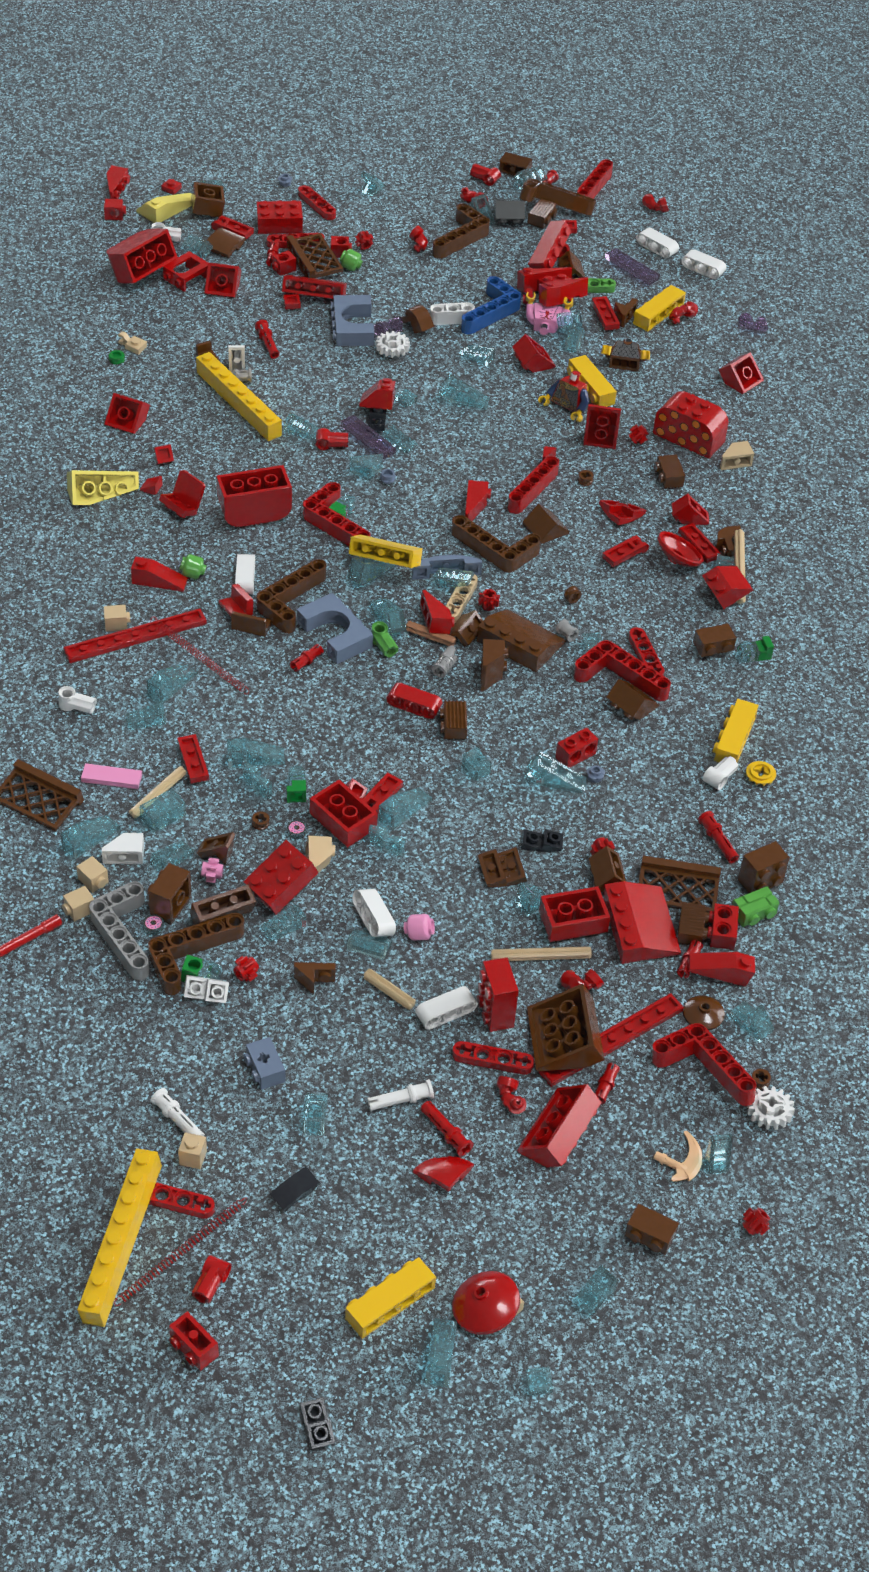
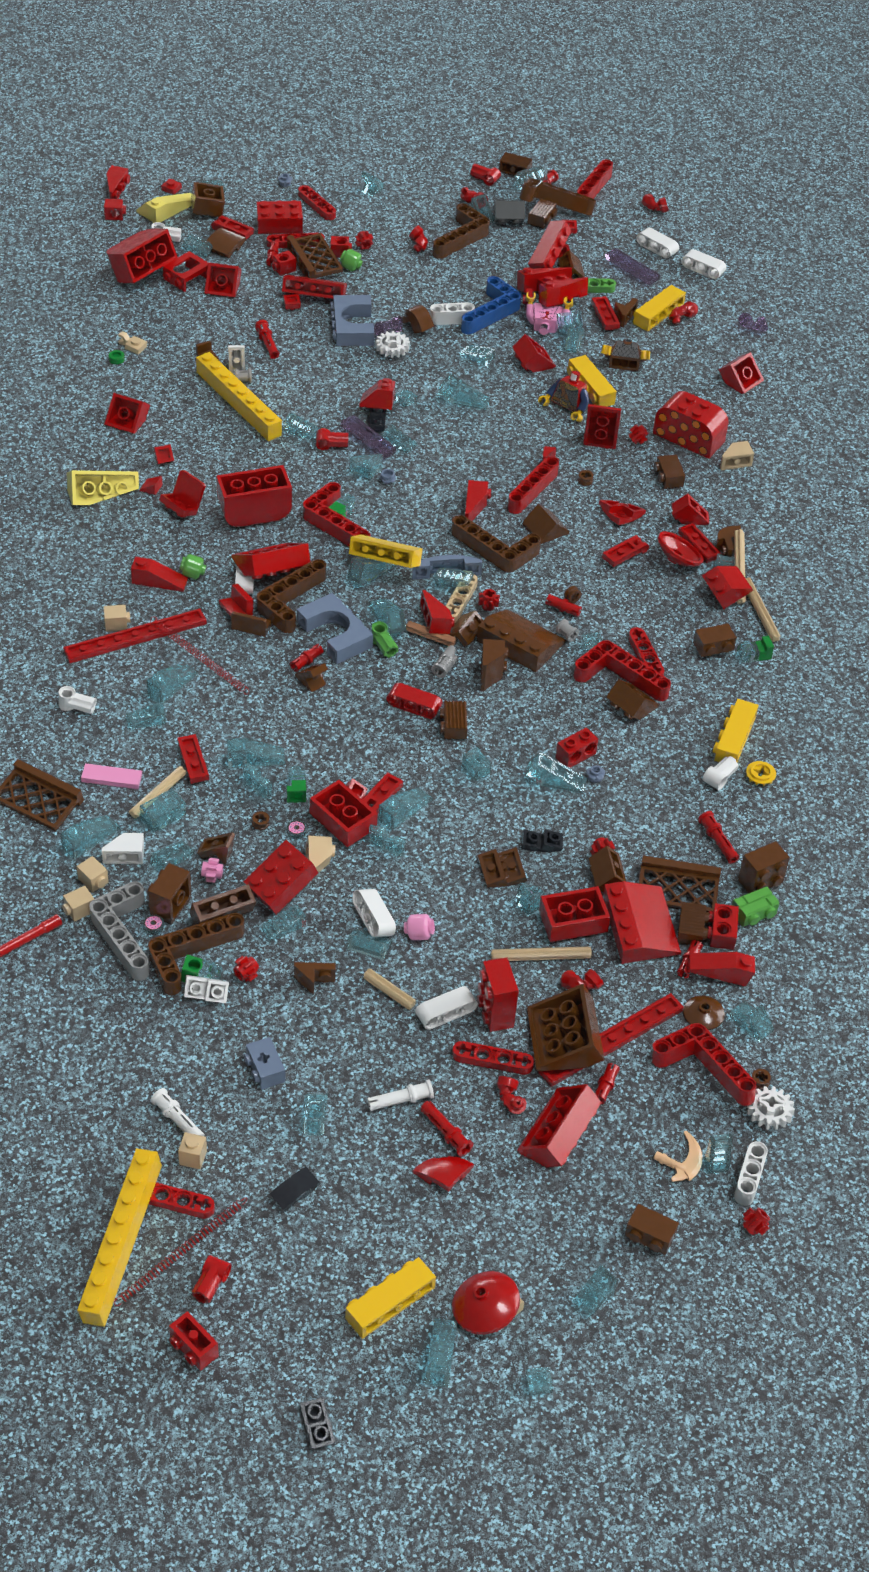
(272, 559): none -> red slope
(312, 677): none -> reddish brown slope
(563, 605): none -> red pin
(750, 1181): none -> white beam
(763, 613): none -> tan axle

